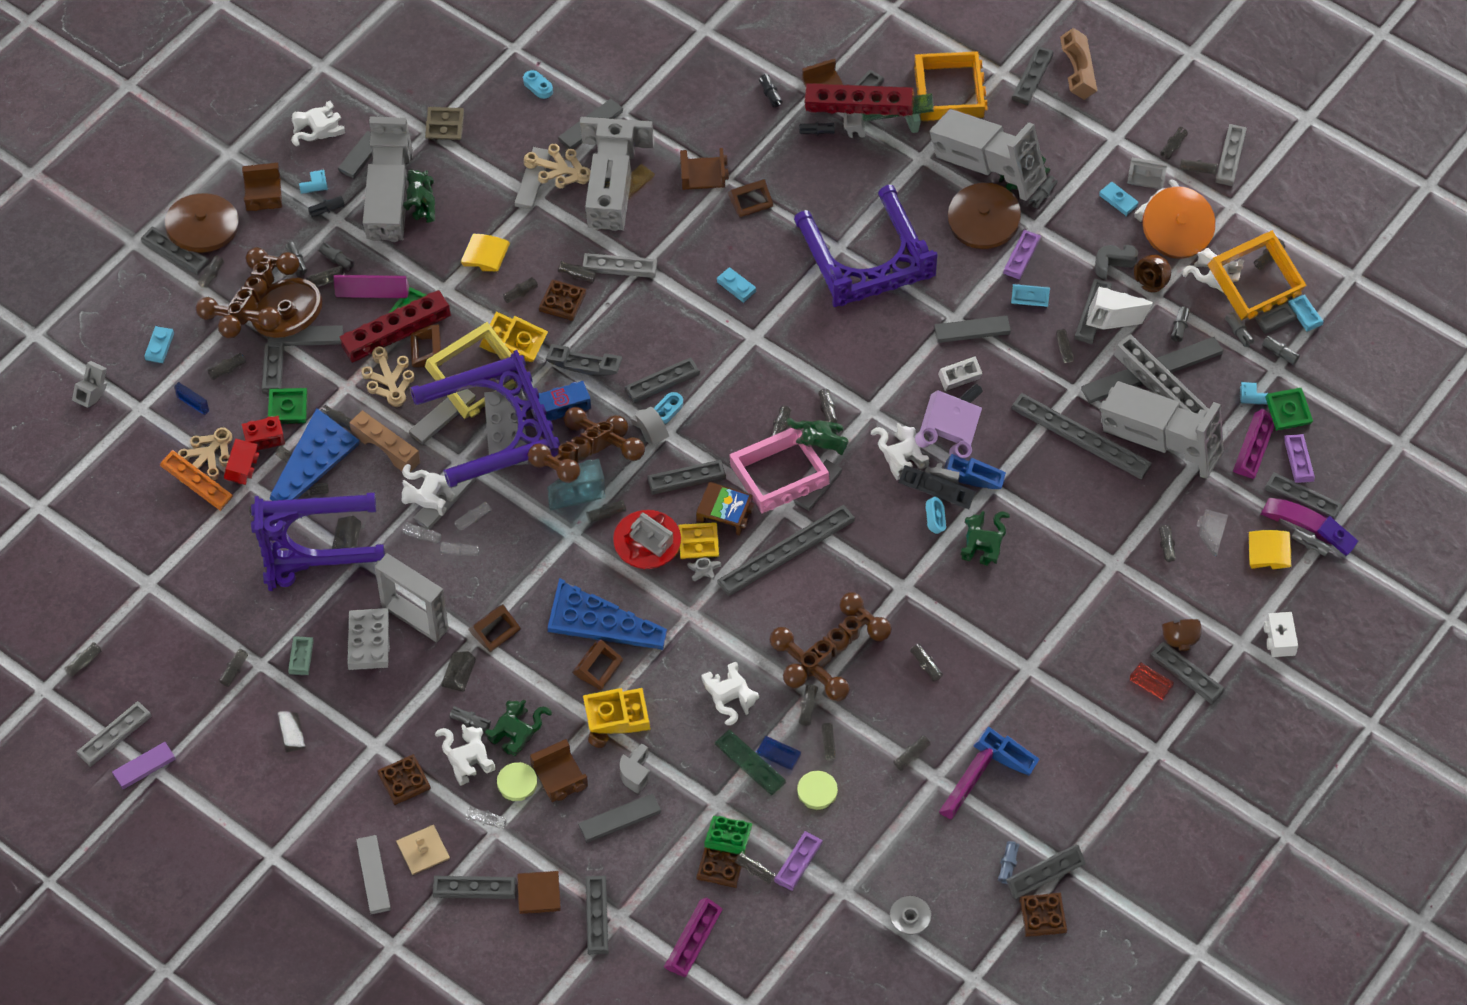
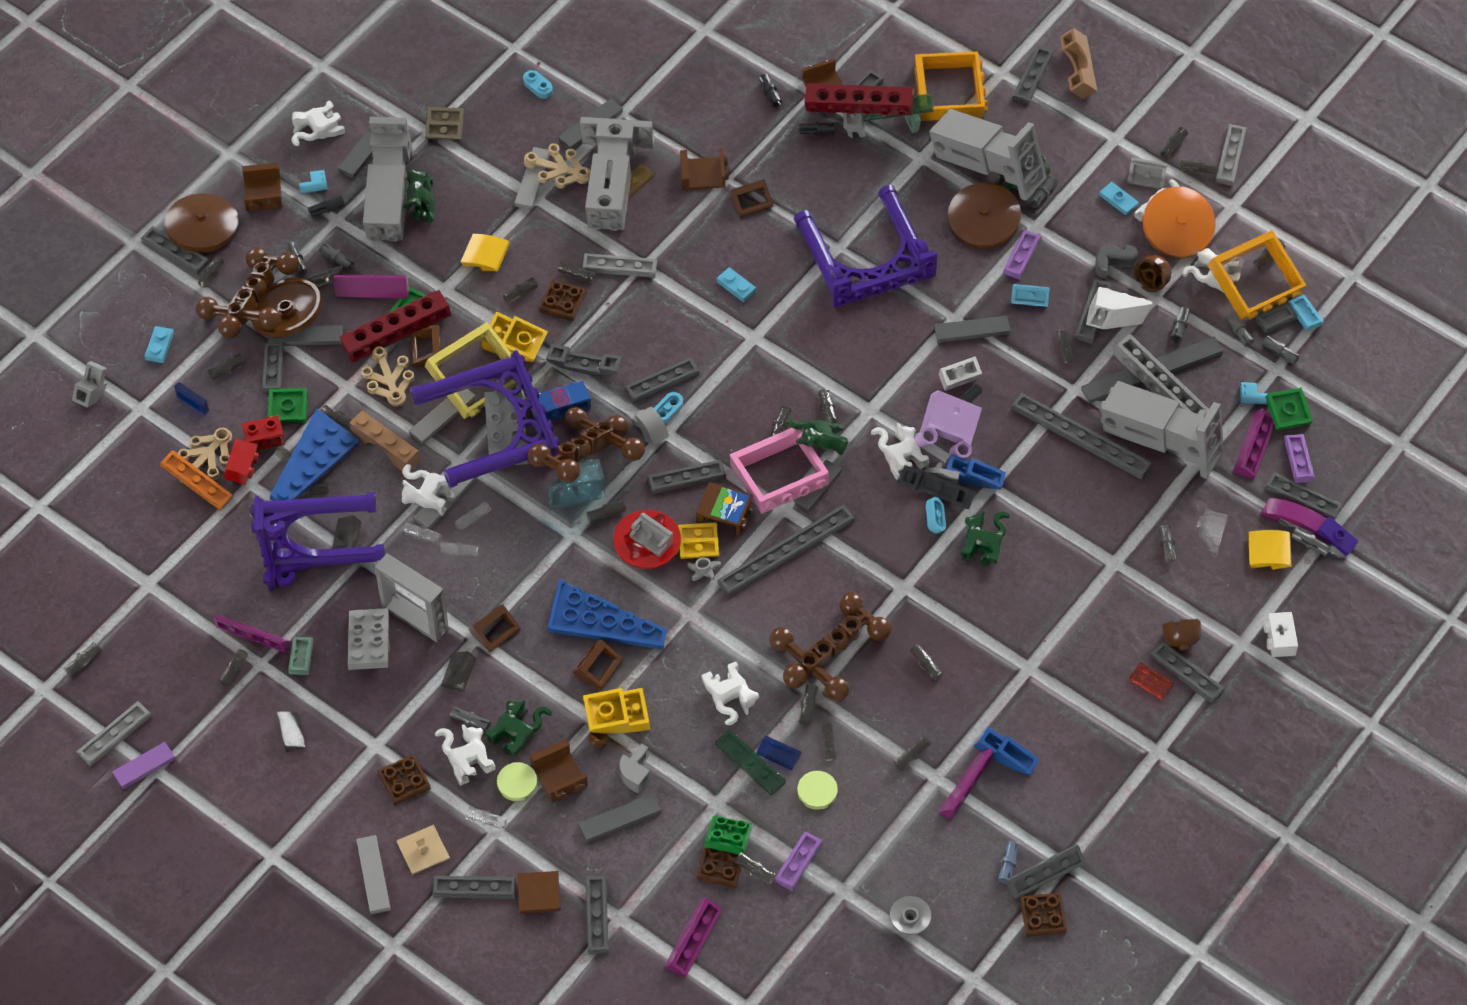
(252, 633): none -> magenta slope

